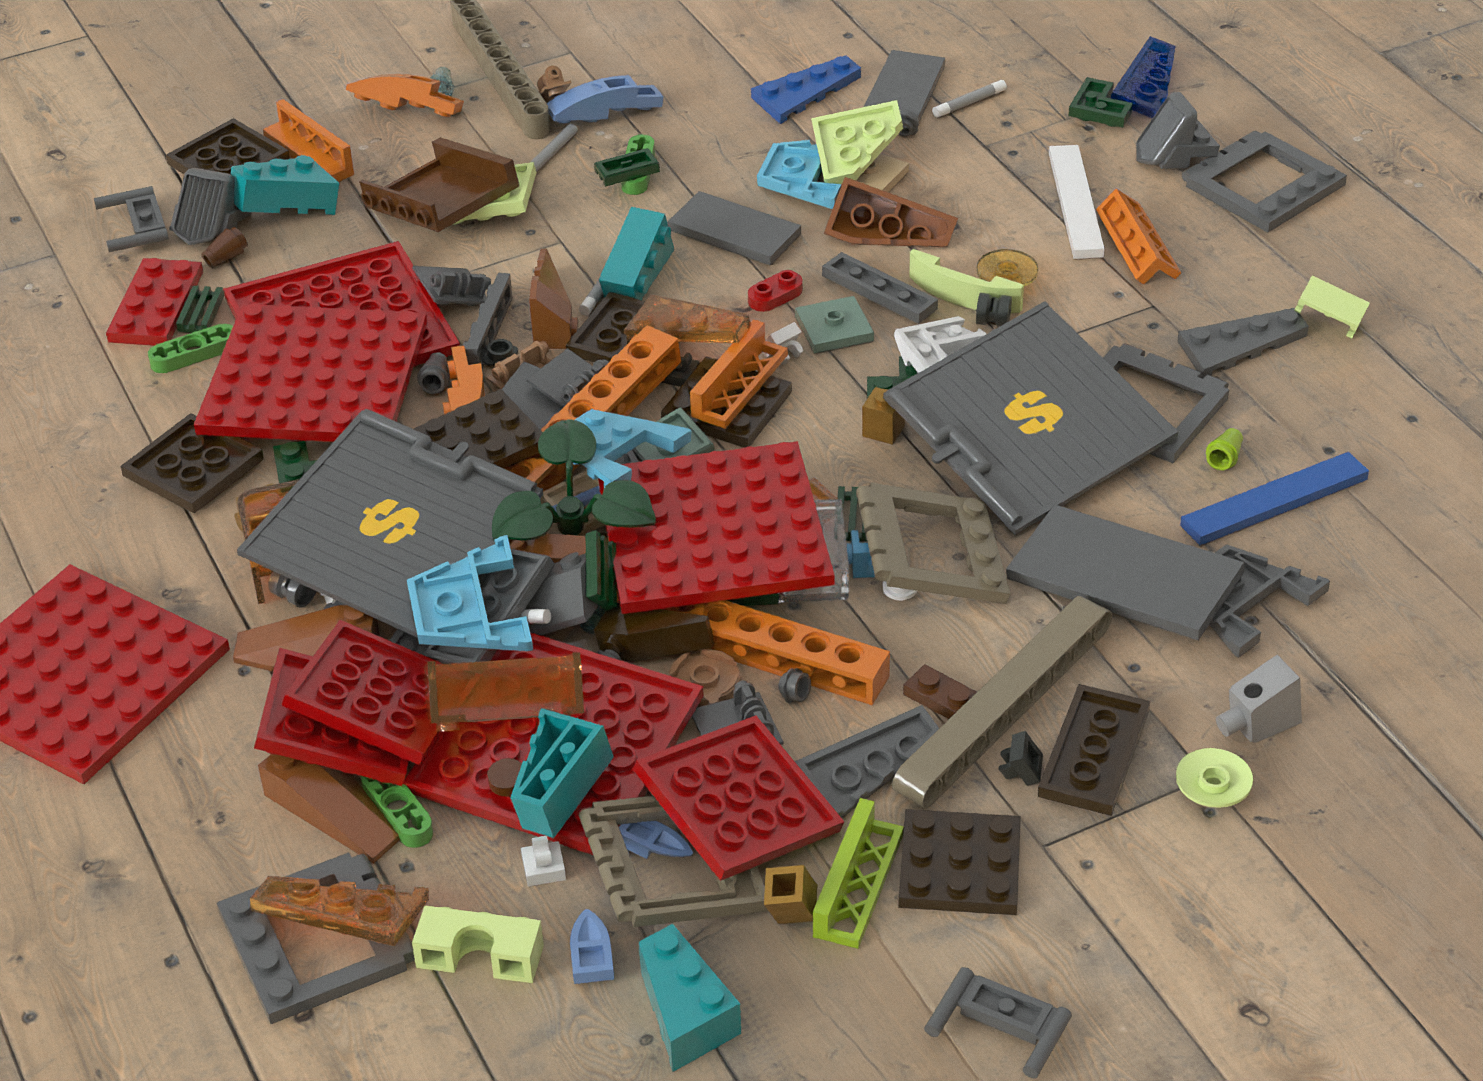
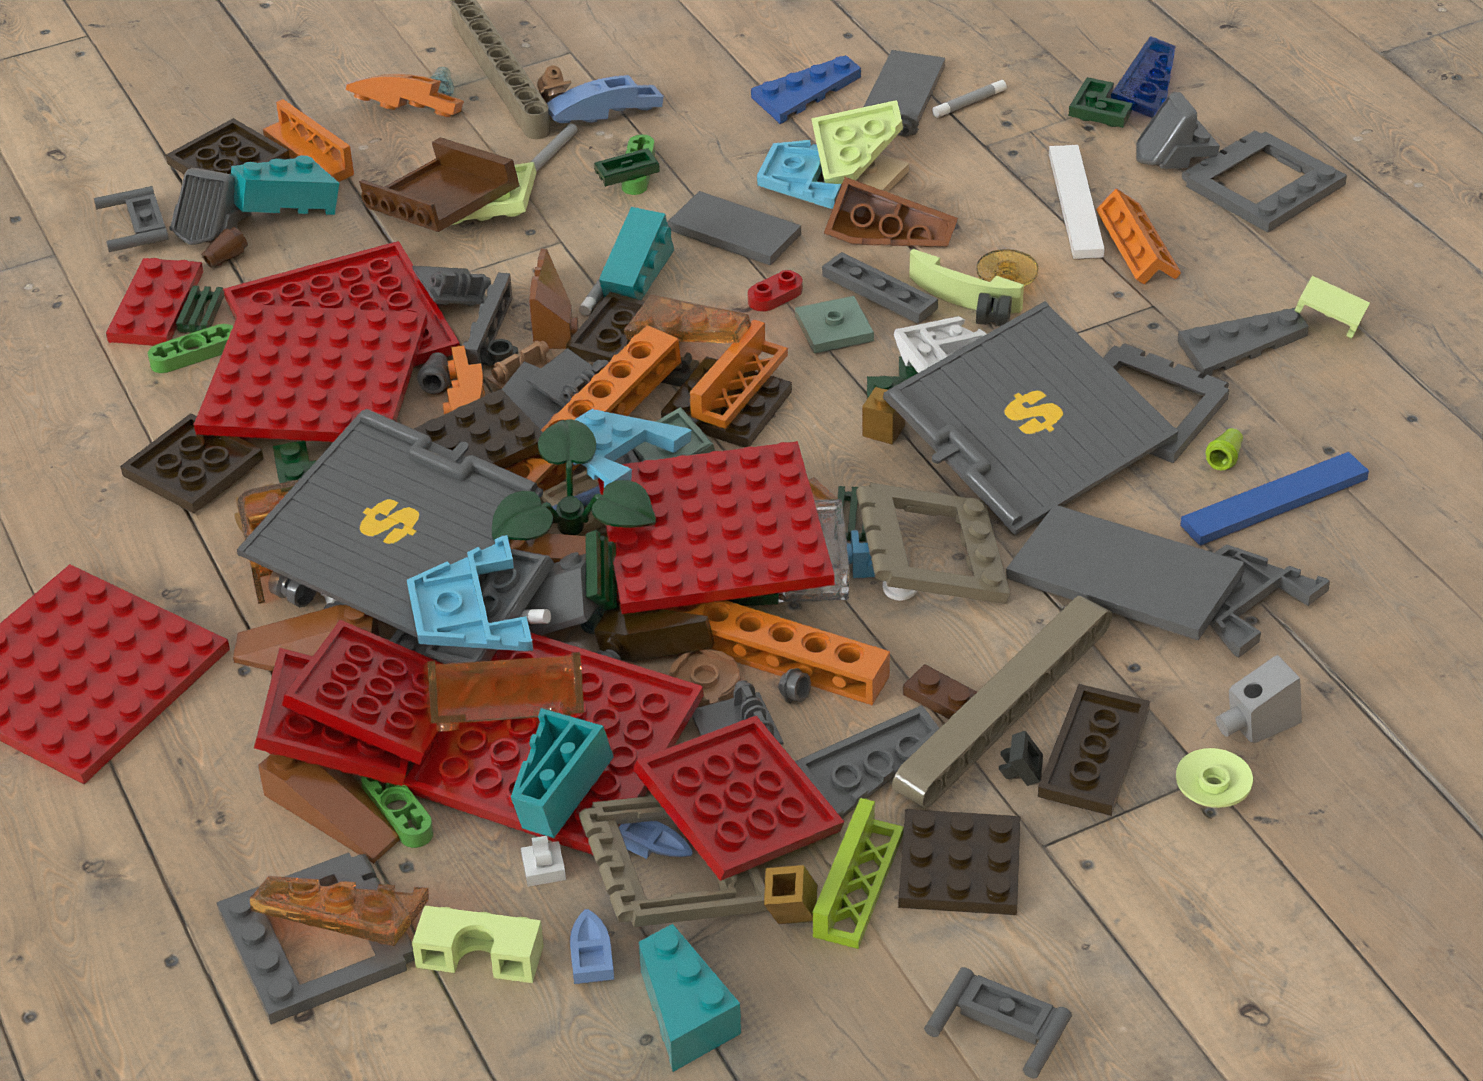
(503, 776): reddish brown tile -> none
(786, 337): white tile -> none

